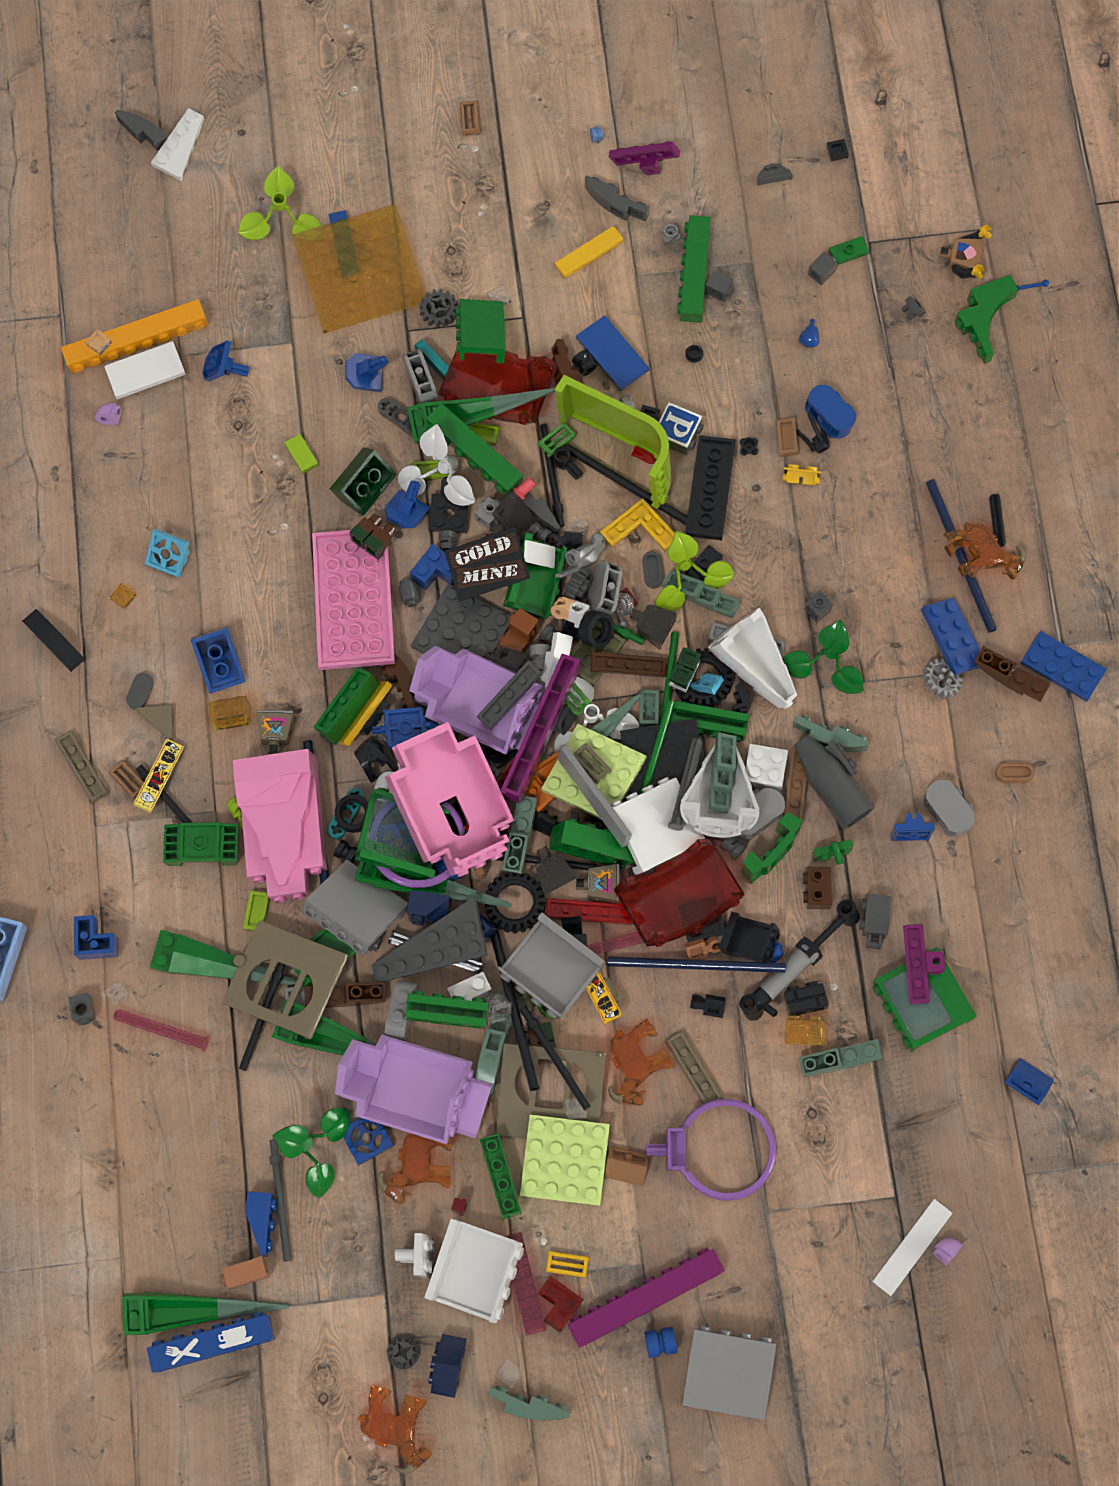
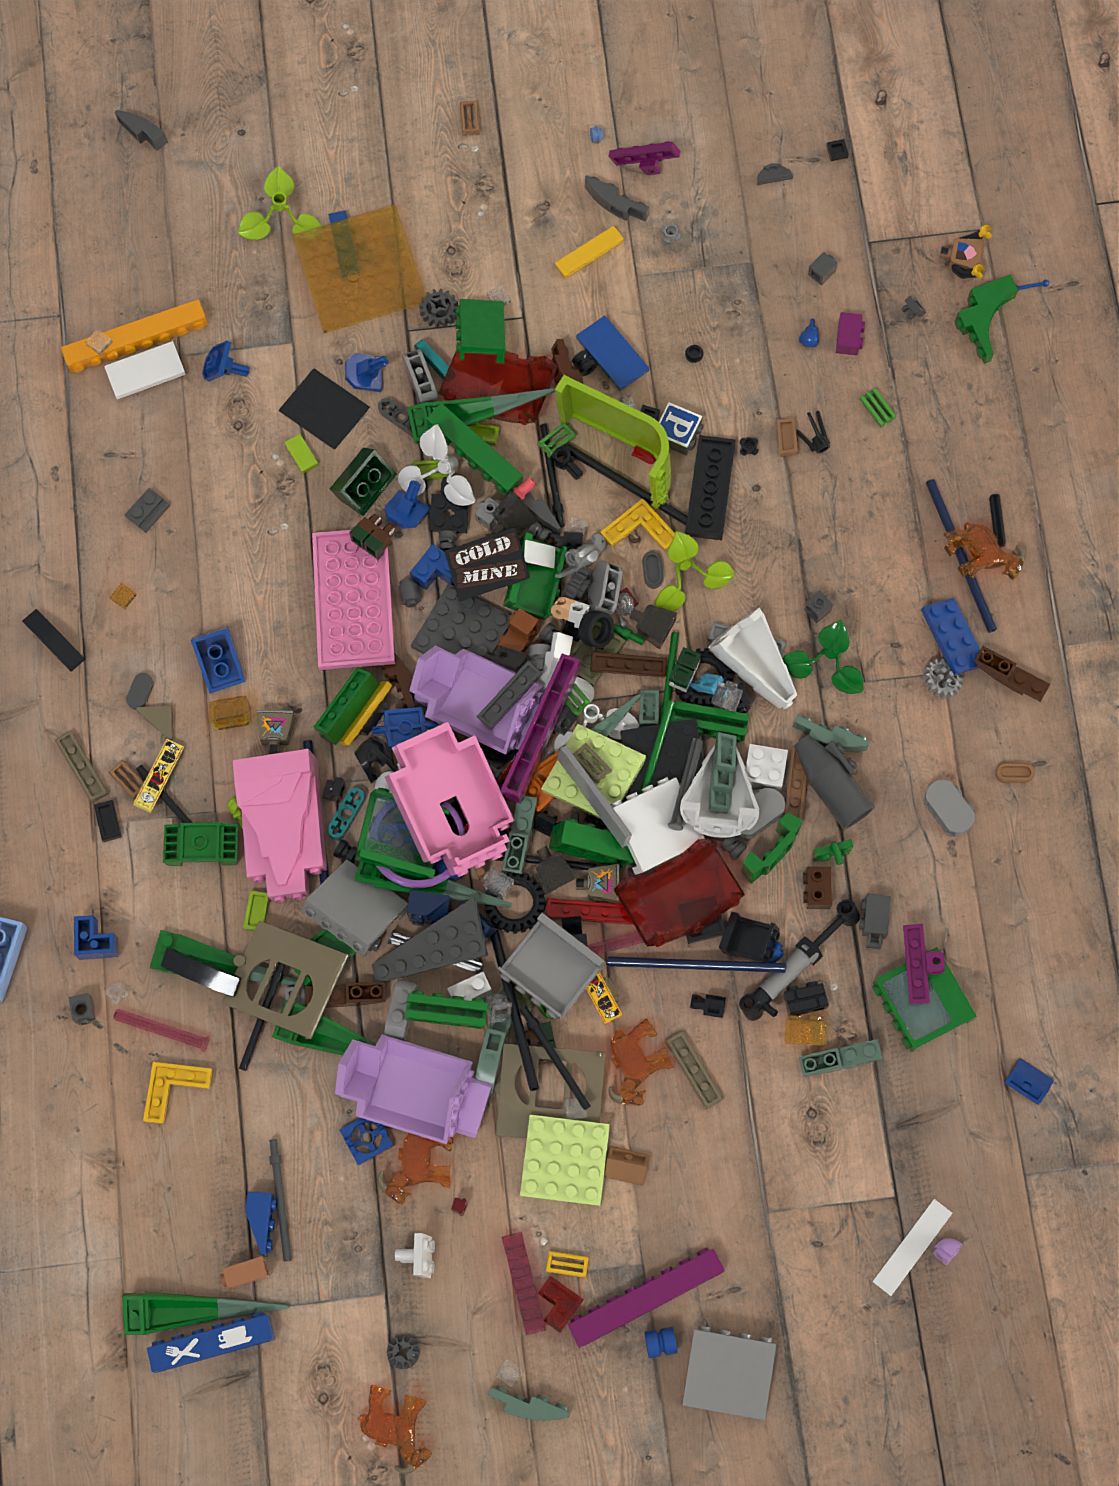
(107, 821): none -> black tile
(108, 414): lavender piece -> none
(147, 510): none -> dark grey plate
(159, 1086): none -> yellow plate
(176, 150): white wing -> none
(182, 559): medium azure piece -> none
(201, 972): none -> black slope
(295, 1140): green plant -> none
(324, 408): none -> black sticker
(334, 790): none -> black bracket
(355, 828): black tyre -> none
(447, 1365): dark blue brick -> none
(474, 1270): white panel -> none
(498, 883): none -> clear brick
(500, 1176): green brick -> none
(675, 1150): medium lavender brick -> none
(695, 269): green brick -> none
(698, 948): nougat plate -> none
(703, 561): black plate -> none
(704, 595): sand green slope -> none
(719, 286): dark grey brick -> none
(727, 695): none -> clear brick
(794, 473): yellow hinge -> none
(830, 411): blue brick -> none
(849, 250): green plate -> none
(849, 333): none -> magenta brick
(863, 399): none -> bright green tile
(912, 829): blue piece -> none
(1063, 666): blue plate -> none

